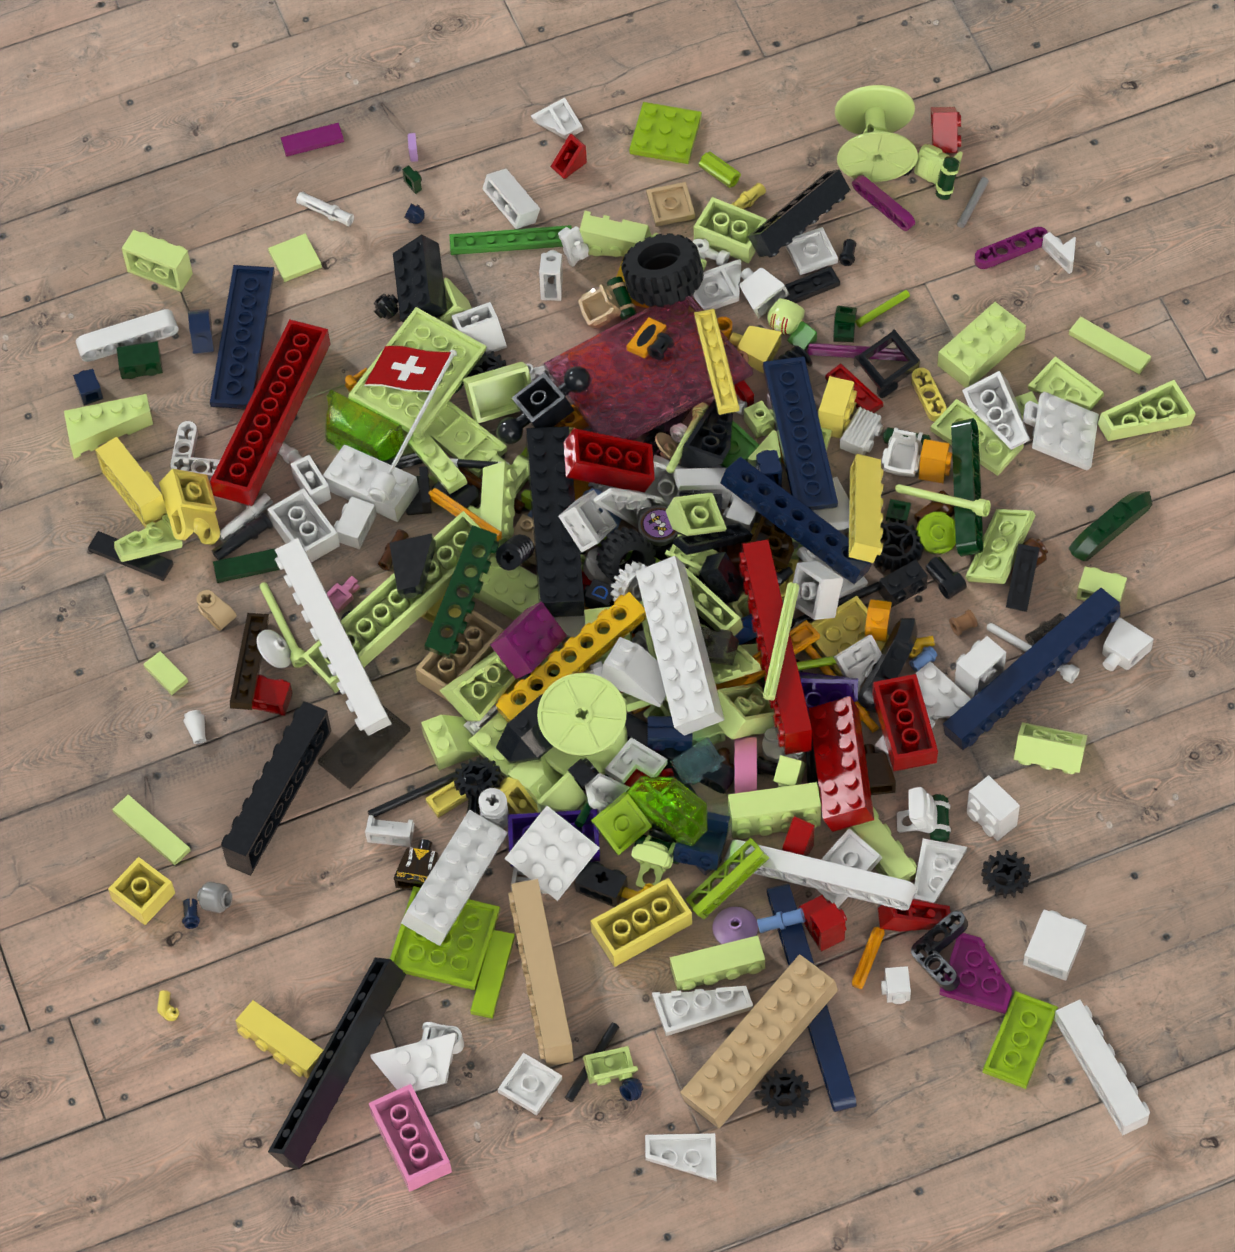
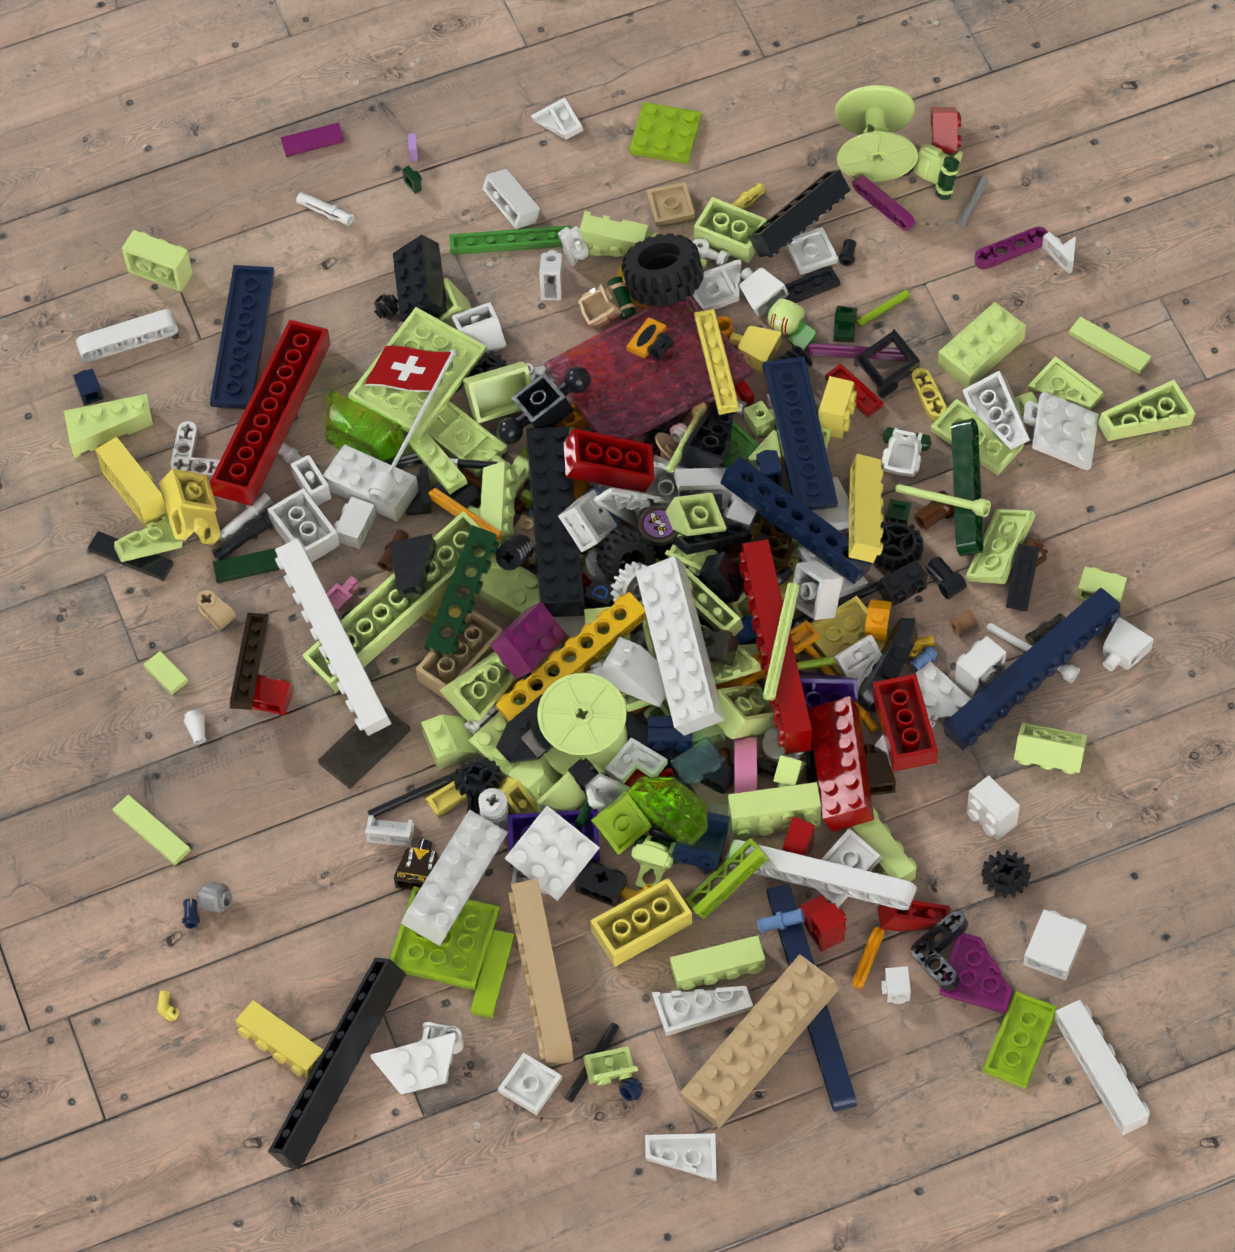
(139, 360): dark green brick -> none
(141, 891): light yellow brick -> none
(201, 331): dark blue brick -> none
(274, 649): white dish -> none
(276, 788): black brick -> none
(294, 257): yellowish green tile -> none
(296, 652): yellowish green piece -> none
(351, 380): light orange hand -> none
(410, 1137): bright pink brick -> none
(415, 214): dark blue plate -> none
(570, 157): red slope -> none
(719, 169): lime axle -> none
(726, 933): lavender dish -> none
(785, 1103): black gear -> none
(861, 432): white brick -> none
(927, 815): white piece -> none
(935, 461): light orange brick -> none
(935, 868): white wing -> none
(937, 532): lime tile -> none
(1111, 524): dark green brick -> none

